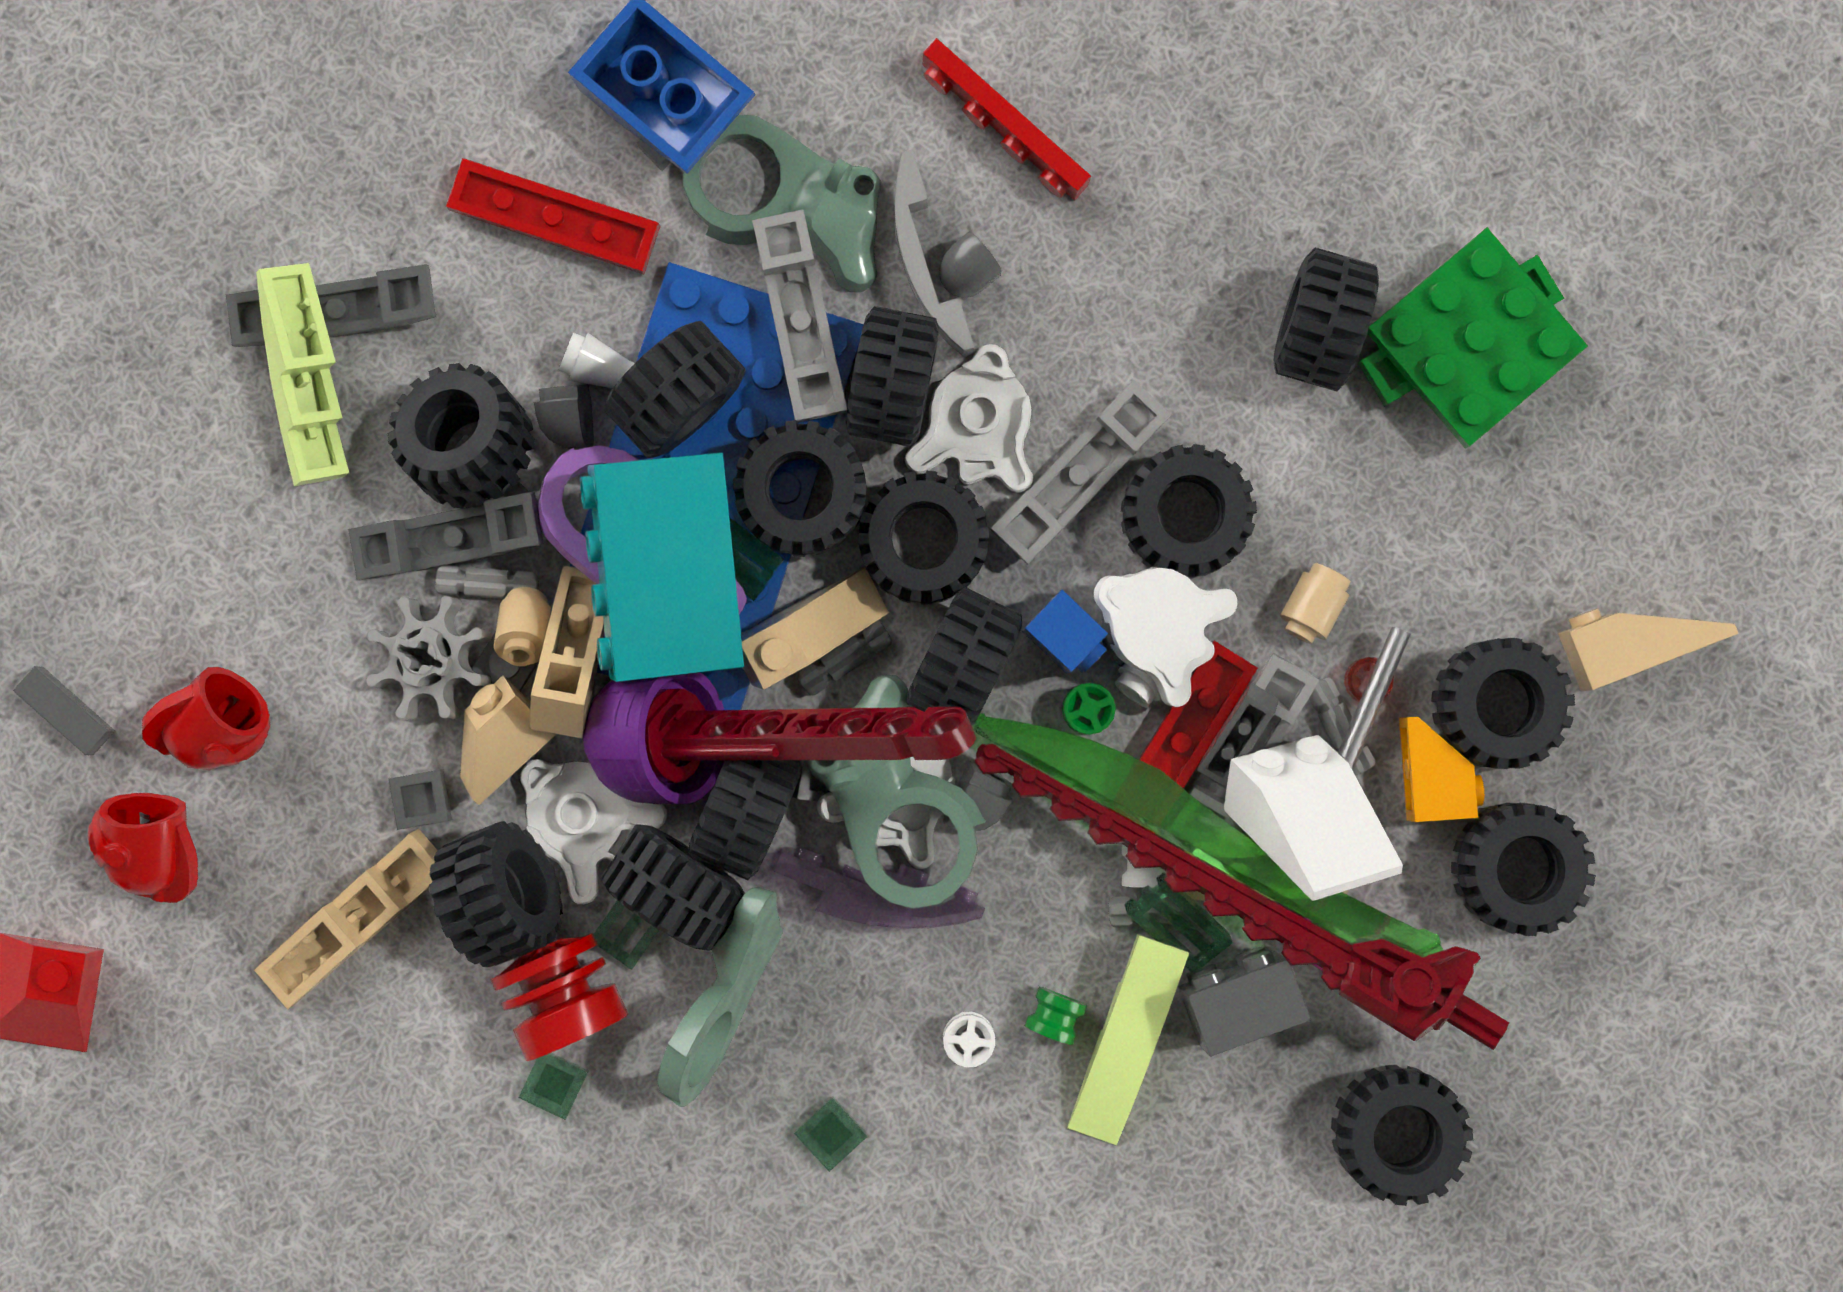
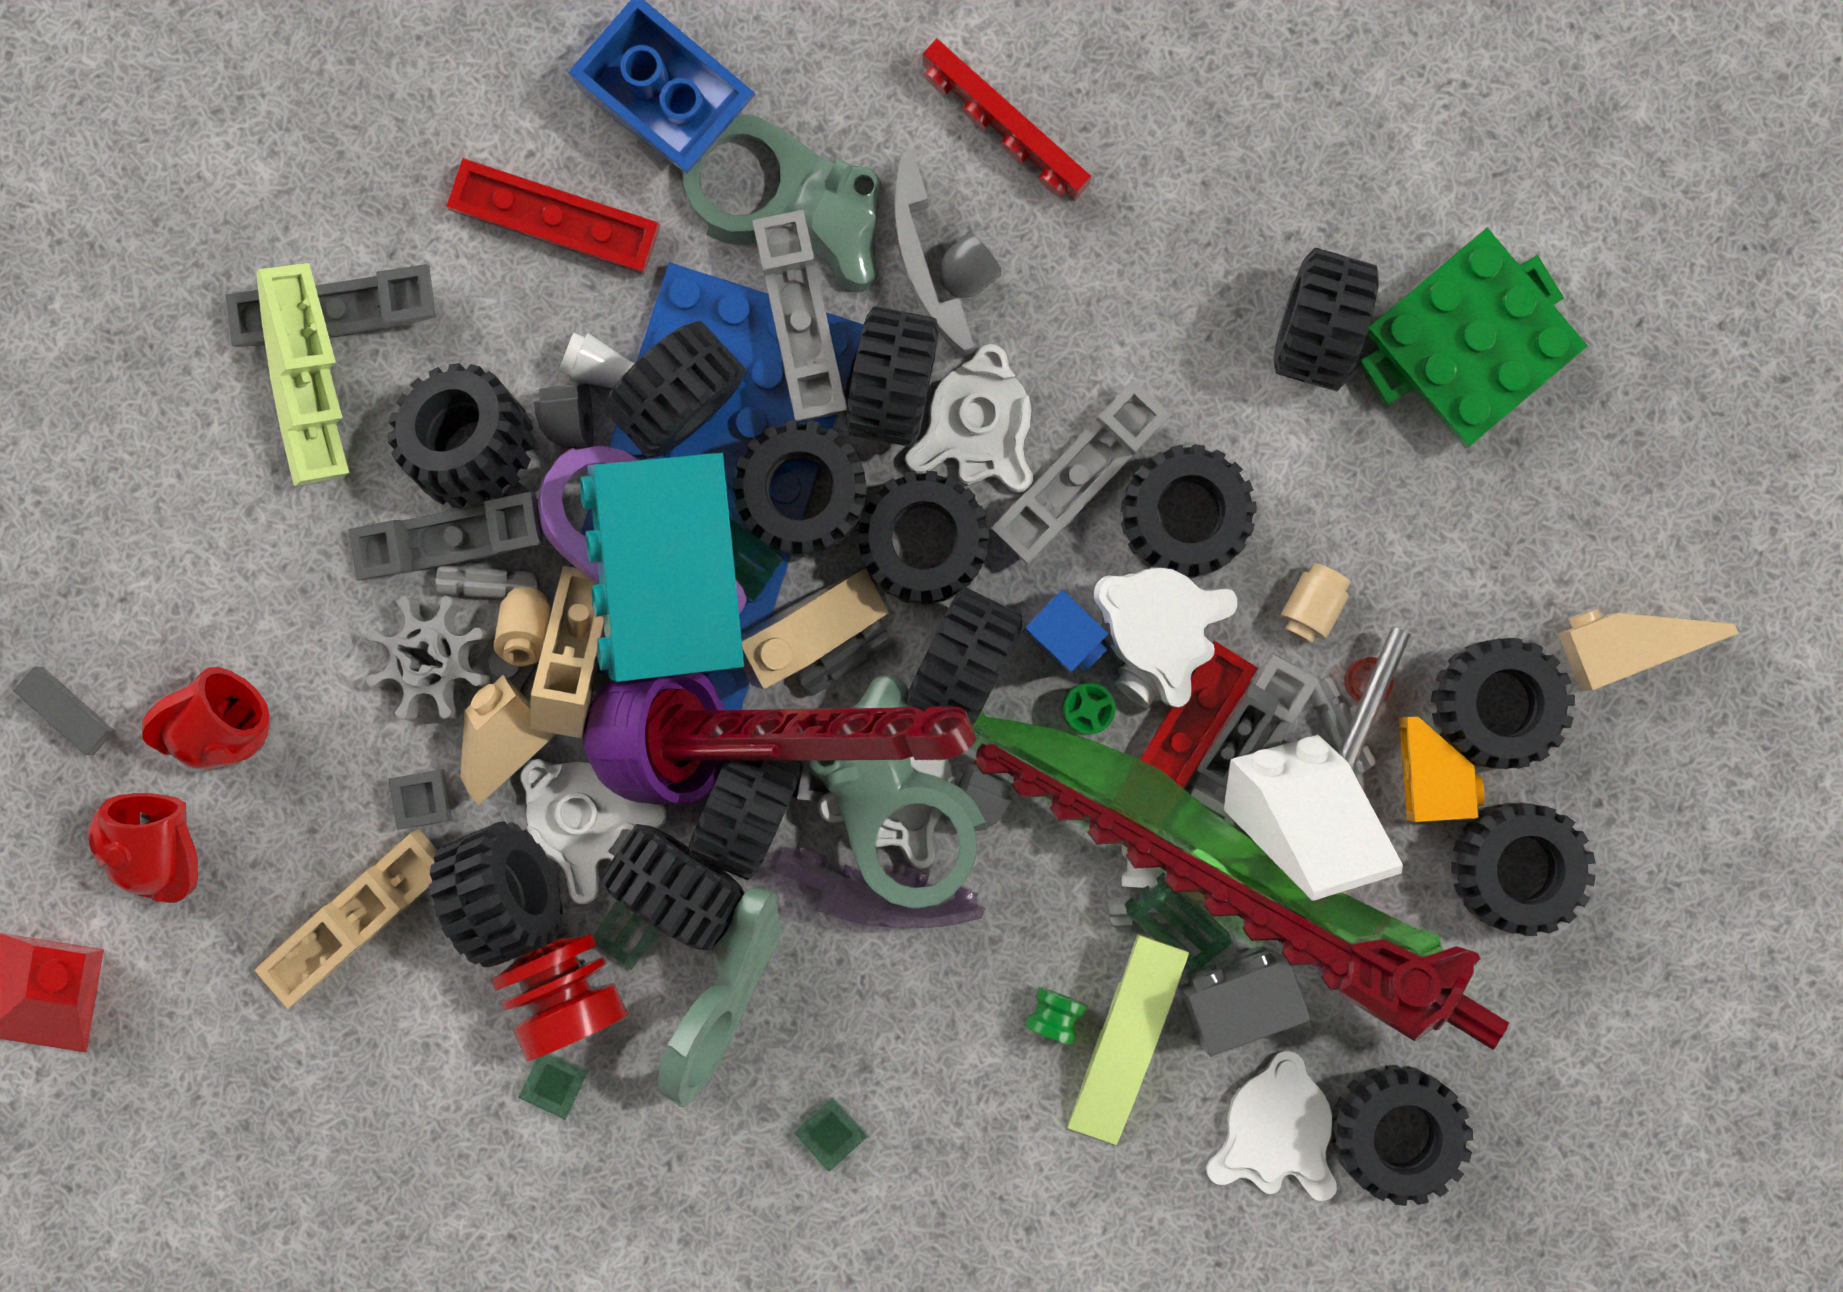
(968, 1048): white wheel -> none
(1277, 1129): none -> white tile

